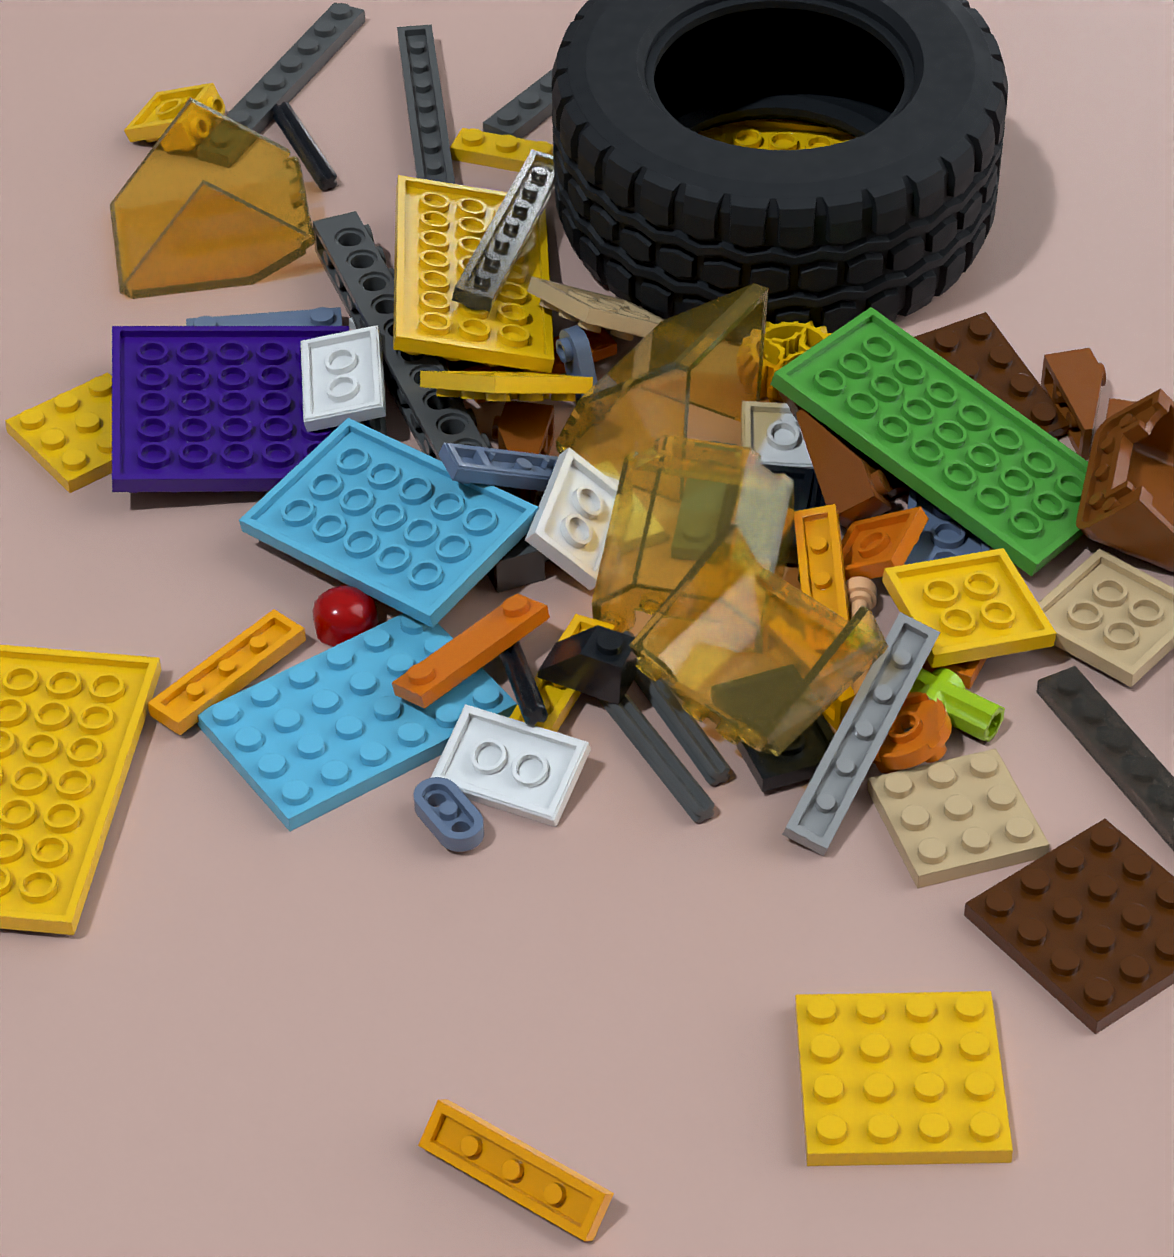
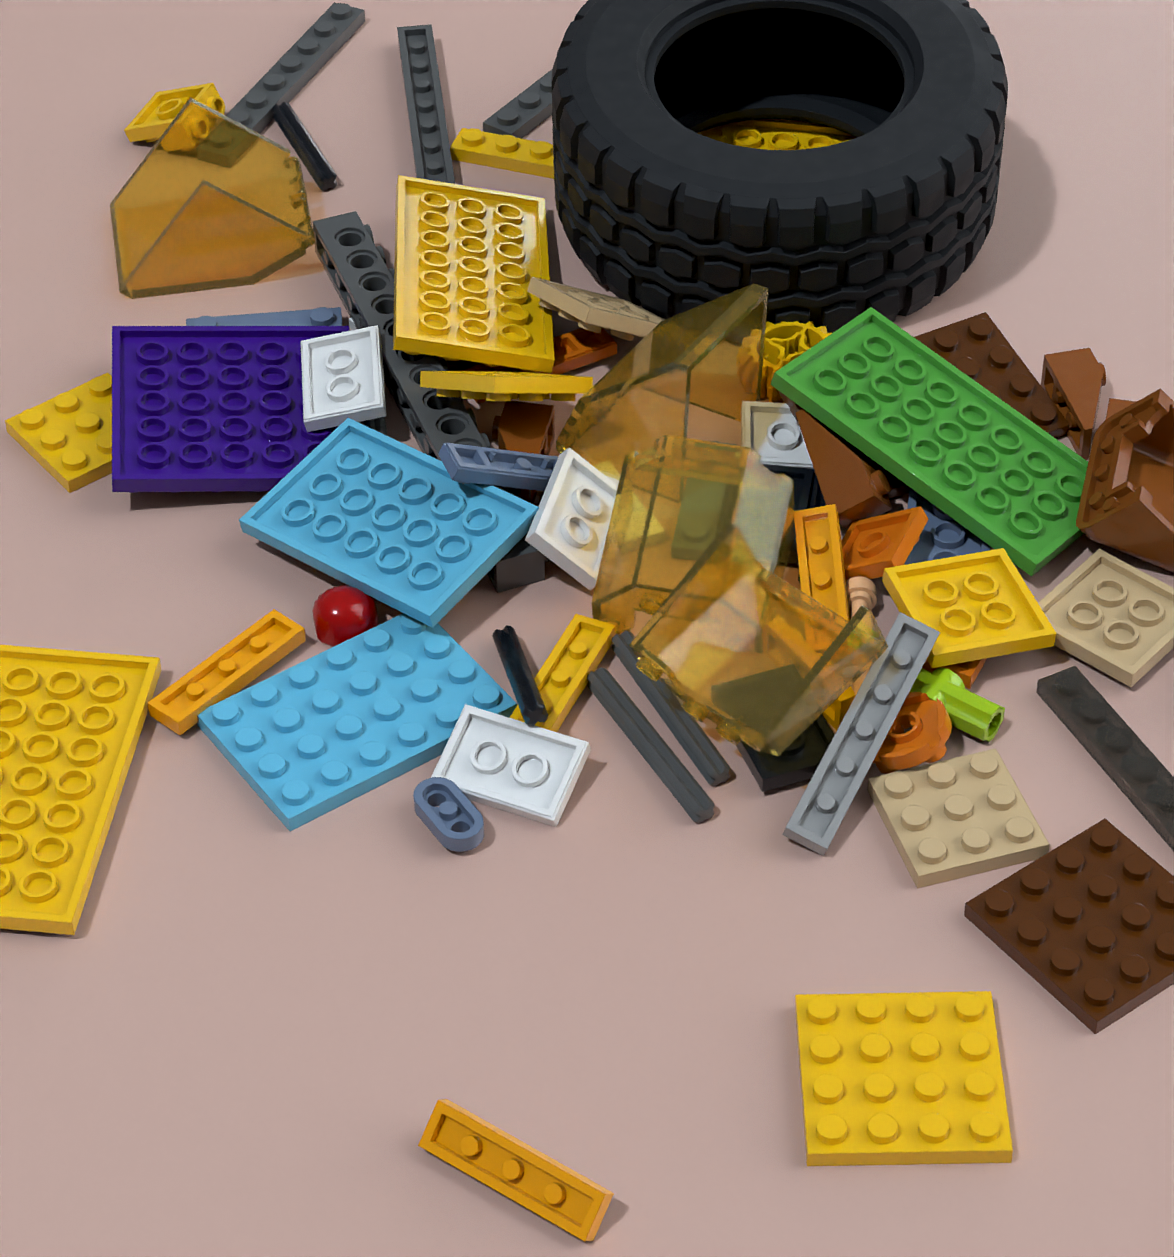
(470, 650): orange plate -> none
(507, 234): clear smoke plate -> none
(576, 354): sand blue plate -> none
(593, 663): black slope -> none

